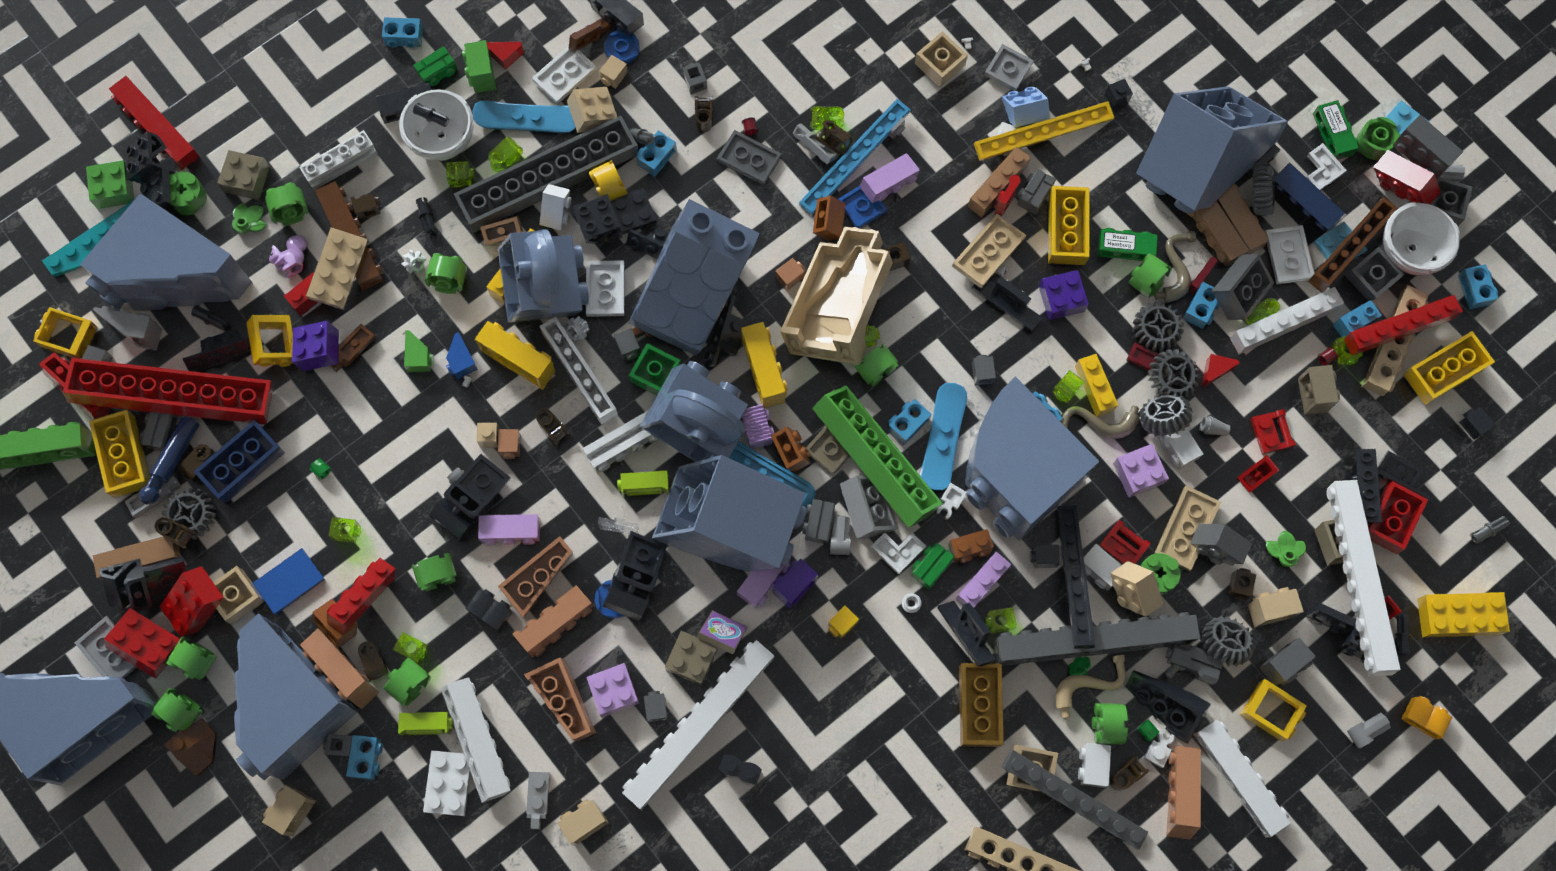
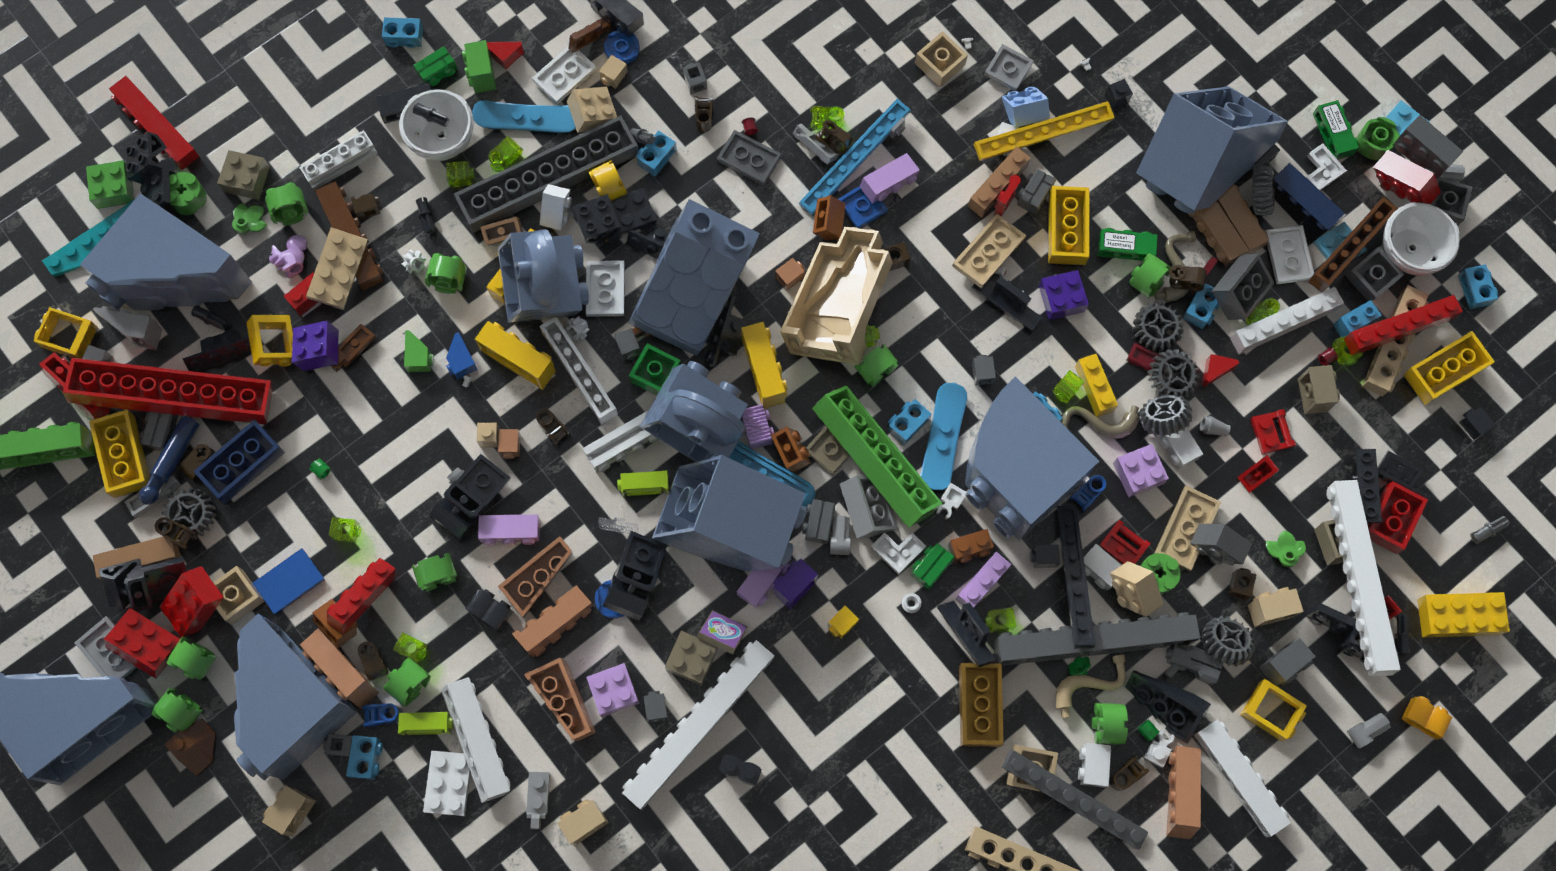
(377, 714): none -> blue piece
(1087, 494): none -> blue piece
(1188, 278): none -> dark brown piece

